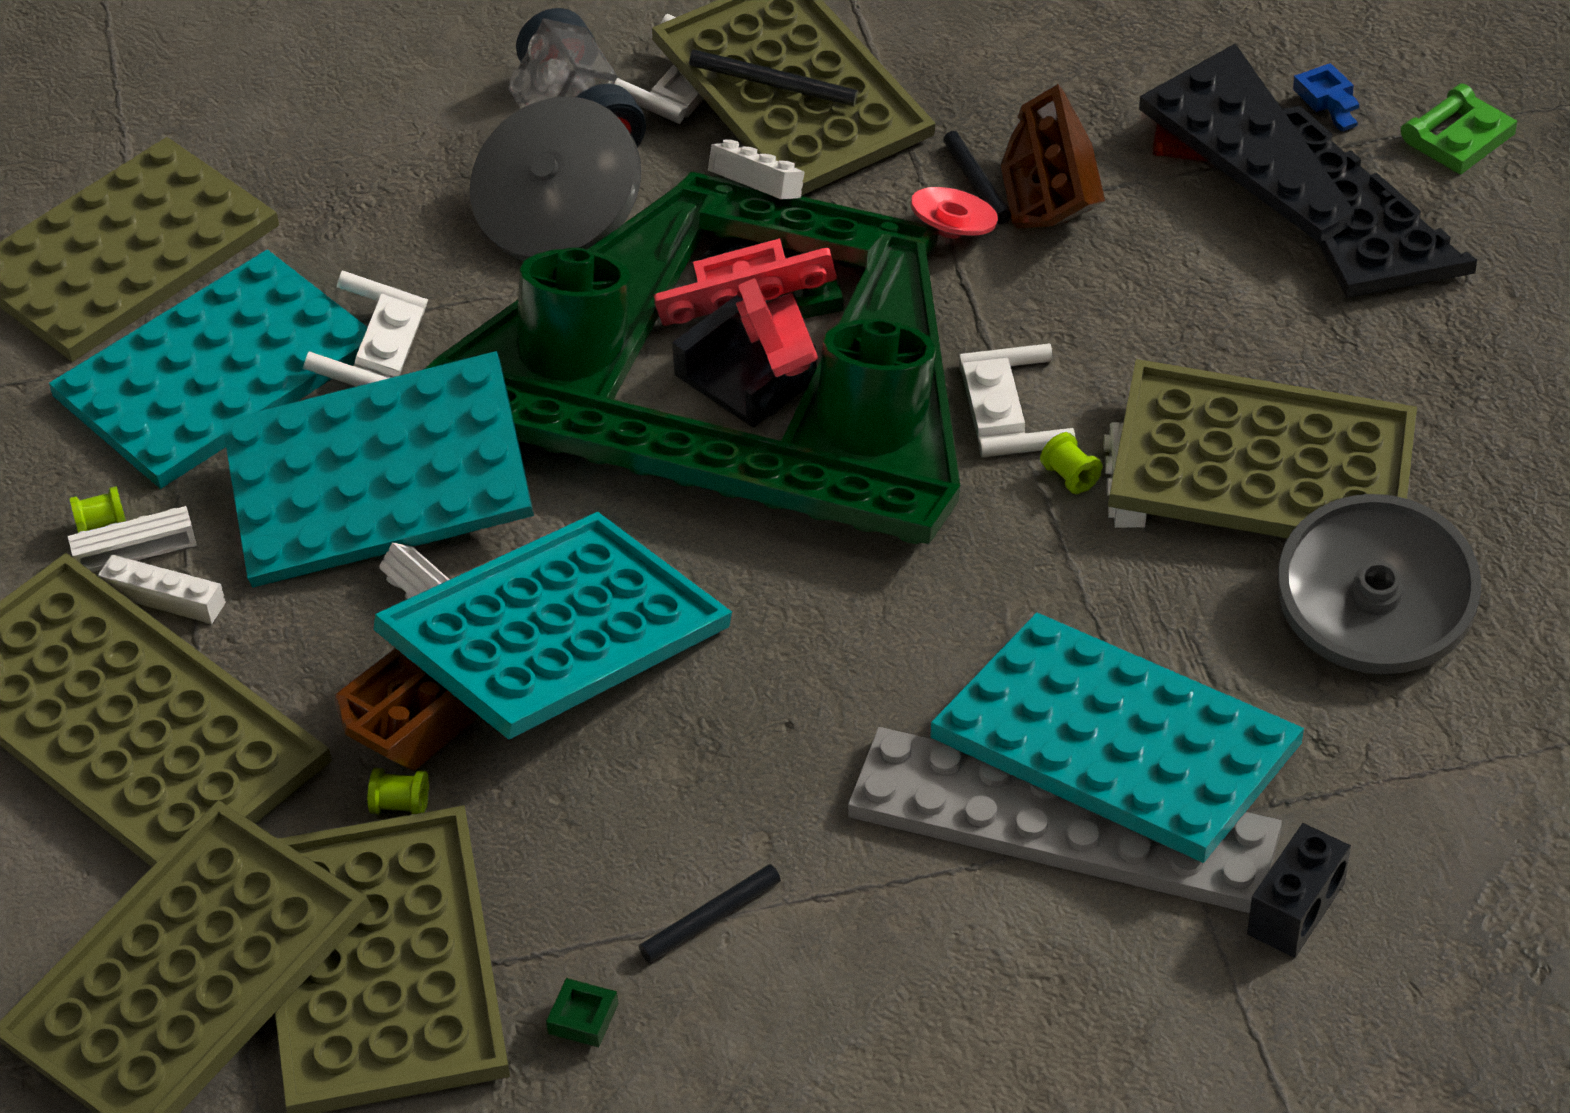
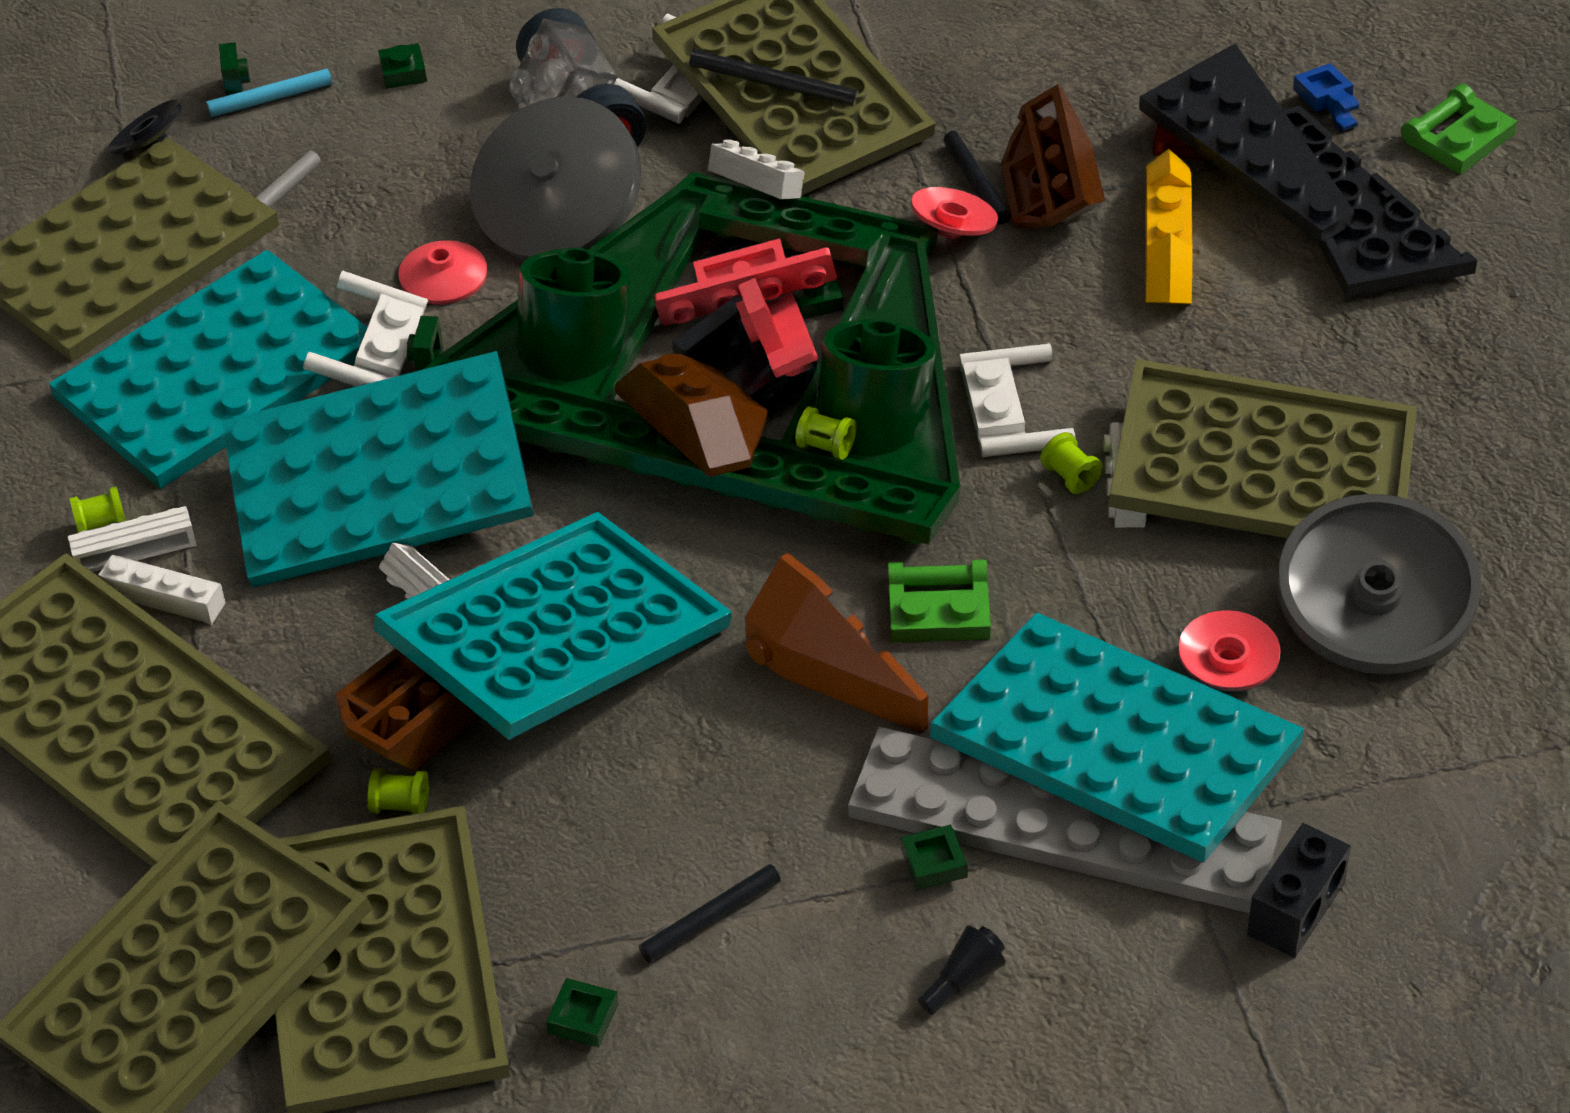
(146, 129): none -> black dish
(233, 70): none -> dark green plate
(269, 93): none -> medium azure bar
(289, 178): none -> light grey bar
(402, 65): none -> dark green plate
(426, 343): none -> dark green plate
(443, 272): none -> coral dish
(696, 411): none -> reddish brown wedge
(813, 645): none -> dark orange wedge
(825, 433): none -> lime bush
(934, 857): none -> dark green plate
(939, 614): none -> bright green plate
(973, 958): none -> black cone
(1168, 230): none -> yellow brick
(1229, 650): none -> coral dish

